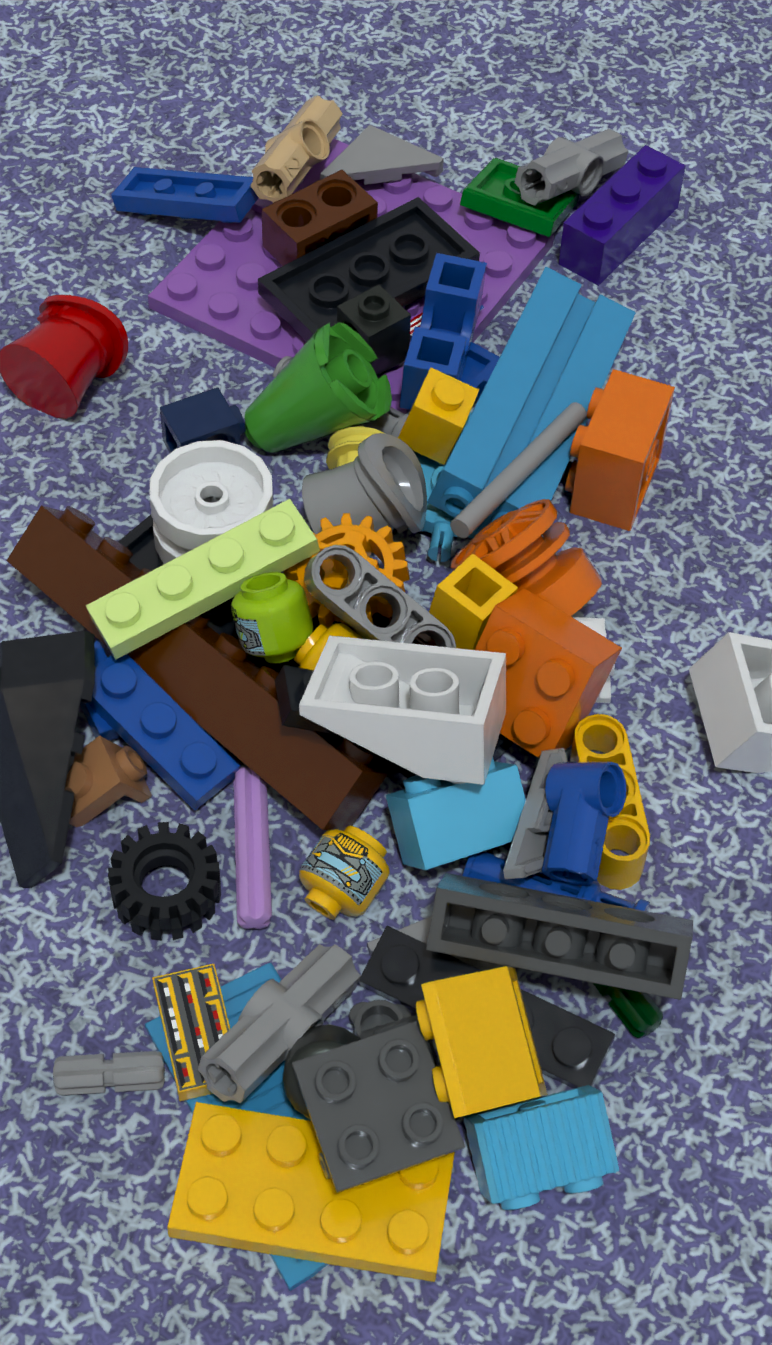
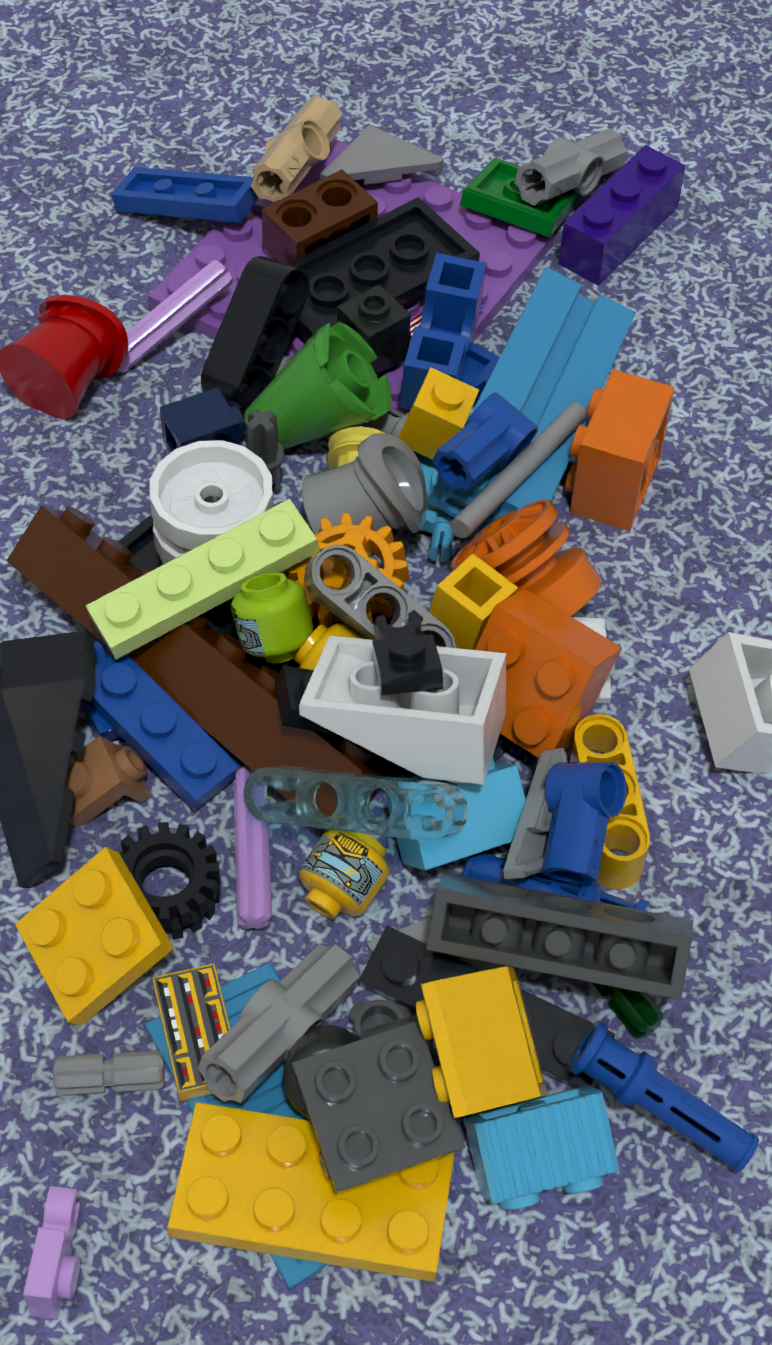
(52, 1268): none -> lavender plate
(93, 936): none -> yellow plate
(175, 311): none -> lavender axle
(255, 330): none -> black beam
(263, 441): none -> dark grey axle
(353, 802): none -> clear light blue beam
(405, 658): none -> black plate
(490, 436): none -> blue piece
(636, 1080): none -> blue pin

